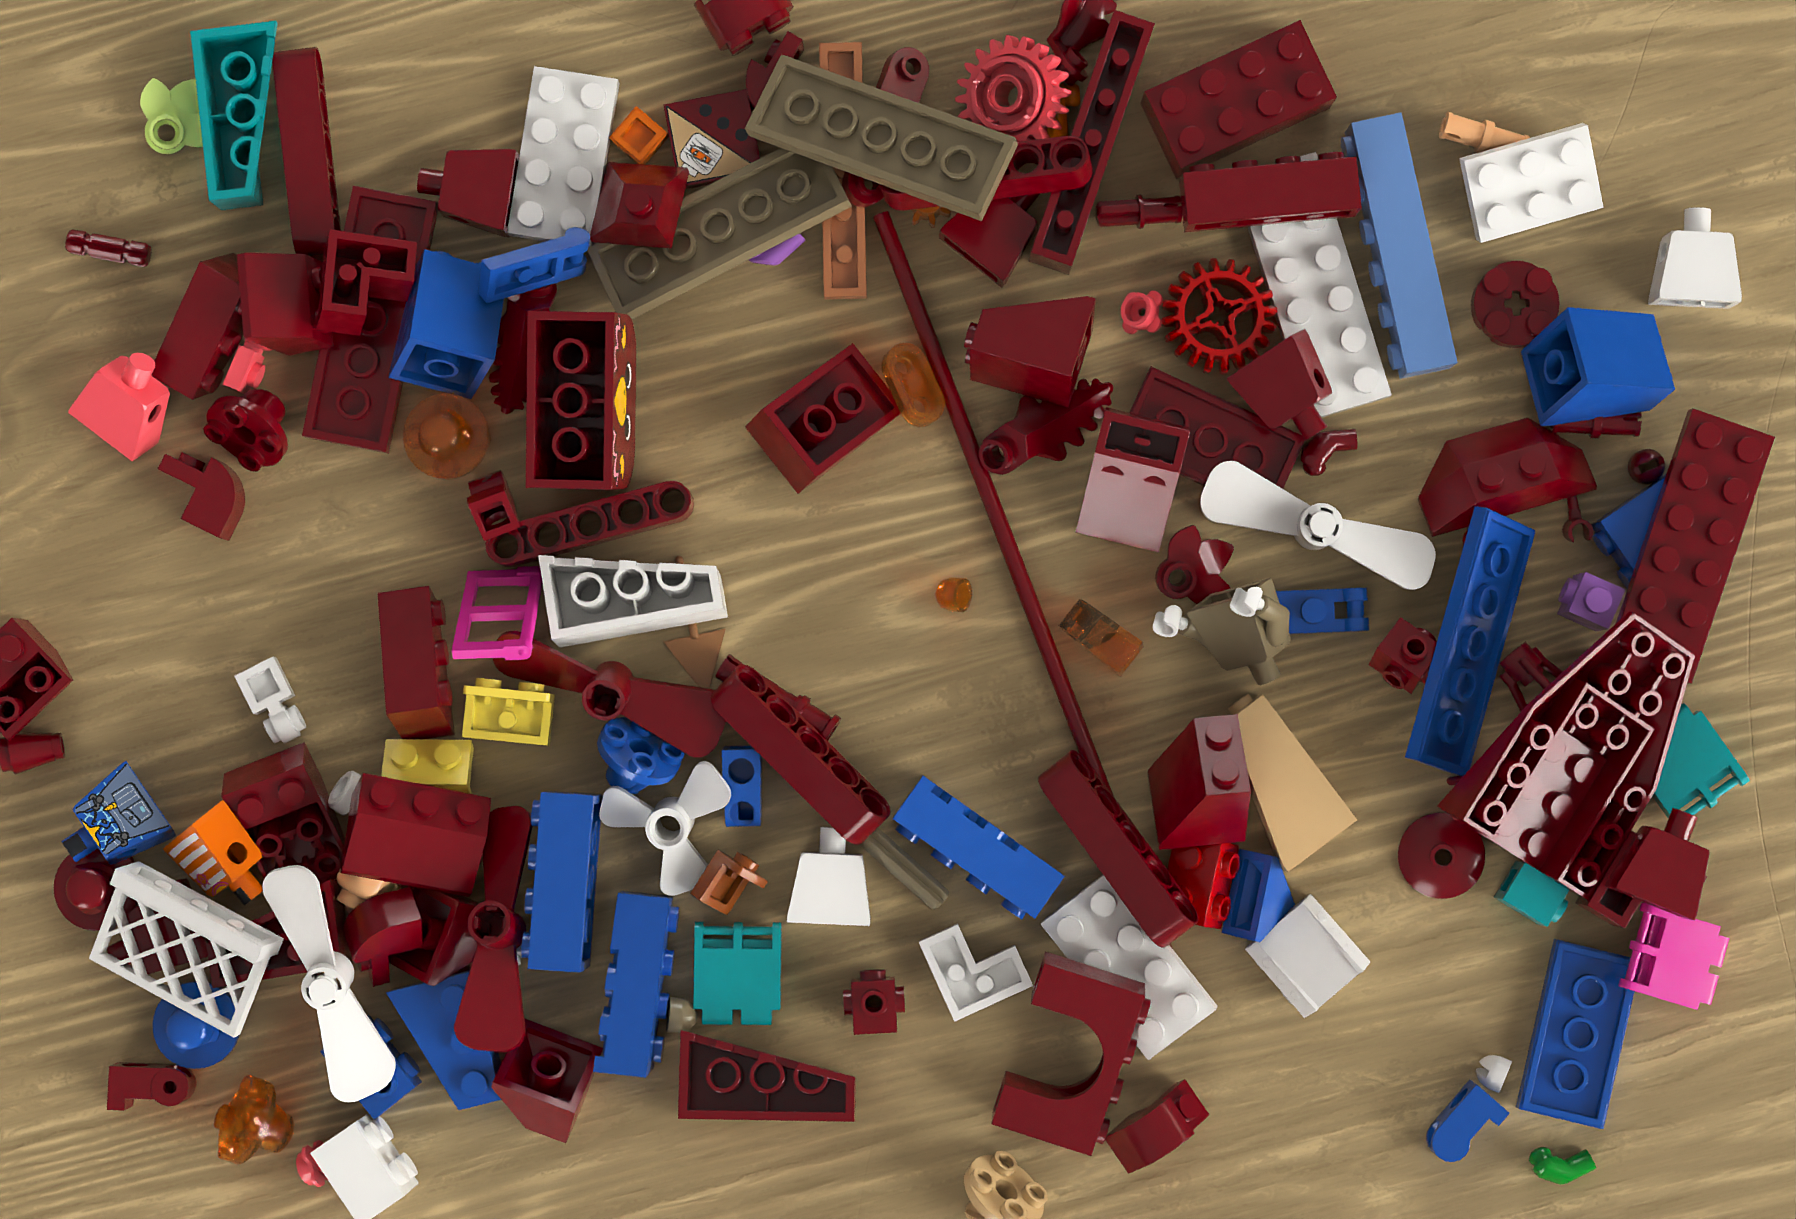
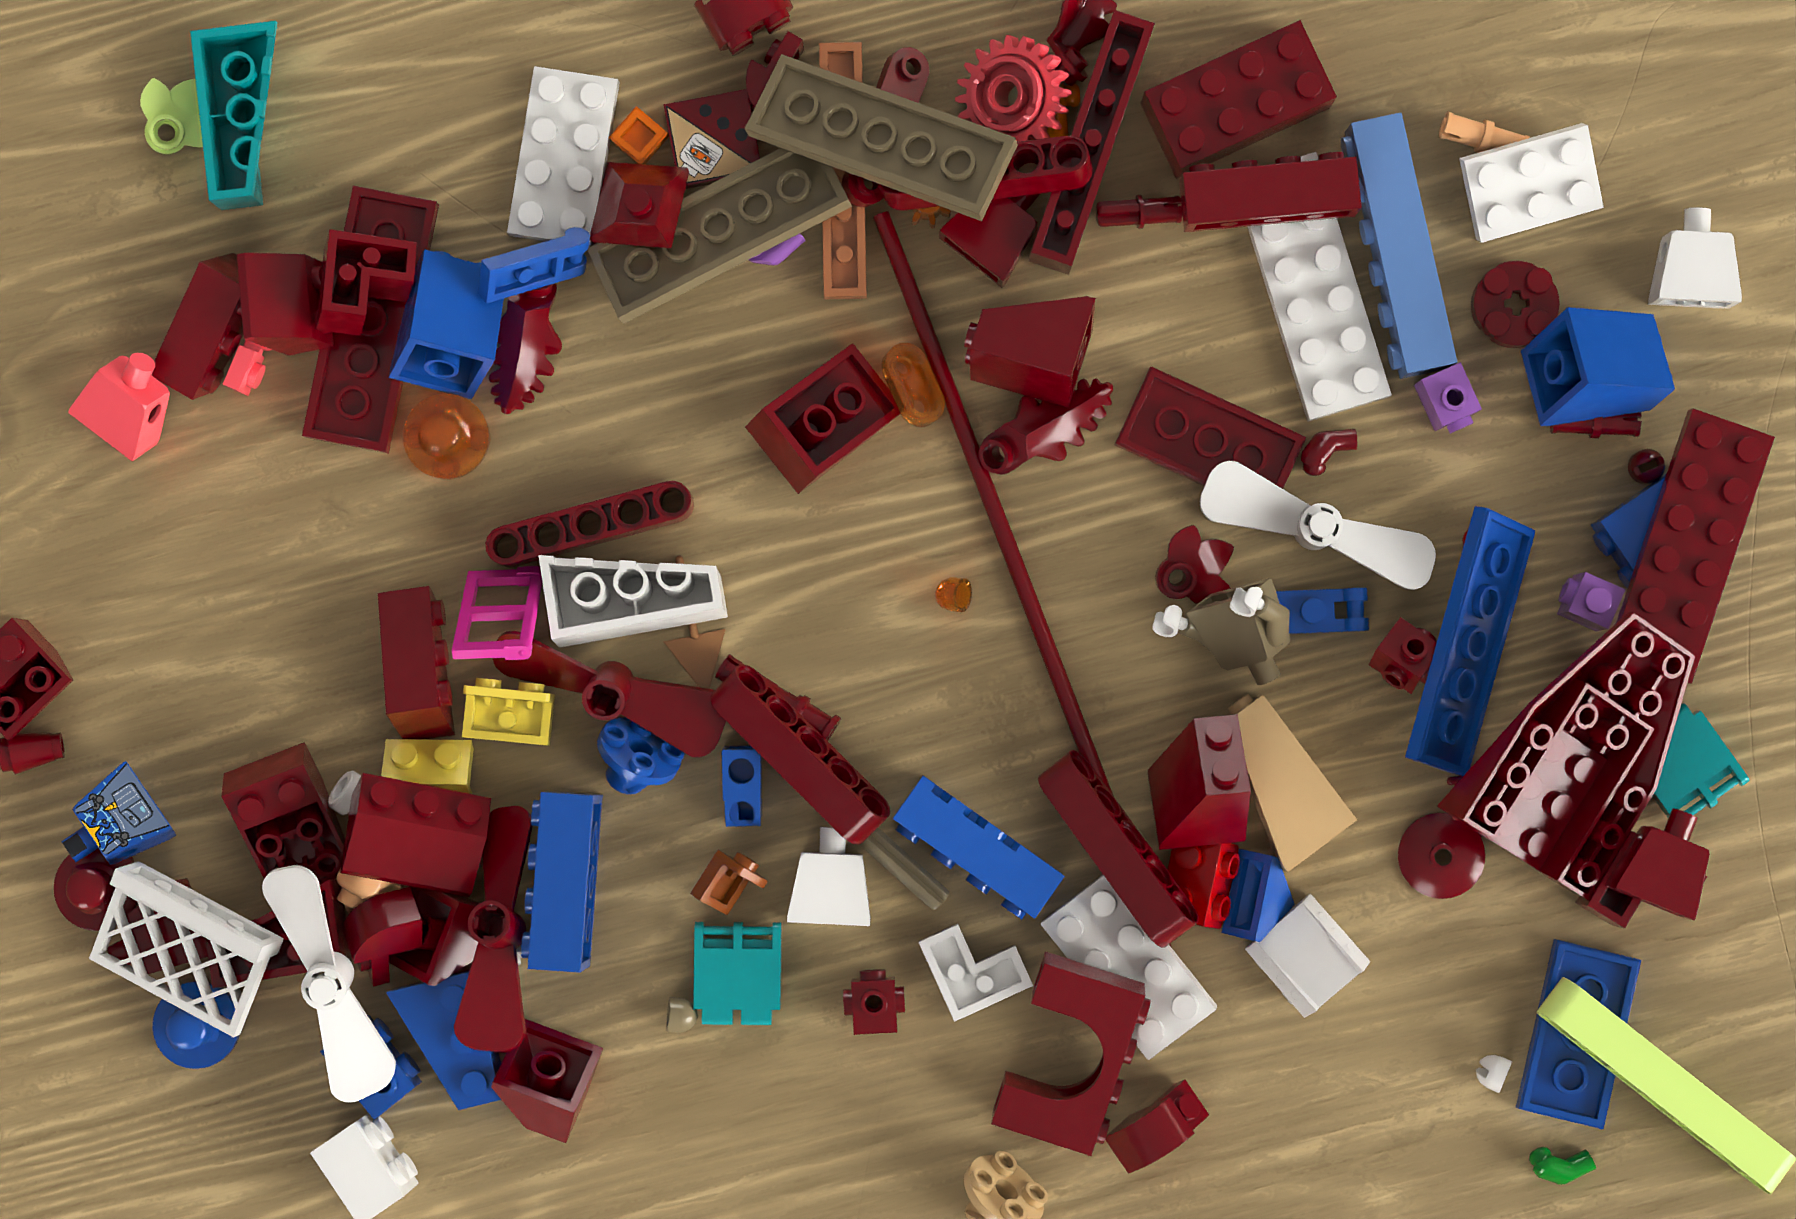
(108, 248): dark red axle -> none
(163, 1082): dark red leg -> none
(217, 497): dark red brick -> none
(218, 854): orange torso -> none
(249, 428): dark red plate -> none
(252, 1122): clear orange plate -> none
(266, 689): white plate -> none
(306, 148): dark red beam -> none
(308, 1168): coral plate -> none
(474, 187): dark red torso -> none
(491, 502): dark red leg -> none
(580, 400): dark red brick -> none
(636, 984): blue wedge -> none
(681, 861): white piece -> none
(747, 1084): dark red wedge -> none
(1101, 636): clear orange leg -> none
(1131, 310): coral plate -> none
(1132, 479): slope -> none
(1212, 298): red gear -> none
(1286, 385): dark red torso -> none
(1448, 398): none -> medium lavender brick
(1460, 1121): blue leg -> none
(1503, 471): dark red wedge -> none
(1525, 666): dark red plant -> none
(1533, 894): teal brick -> none
(1575, 518): dark red hand -> none
(1666, 1085): none -> yellowish green beam
(1674, 958): plate -> none

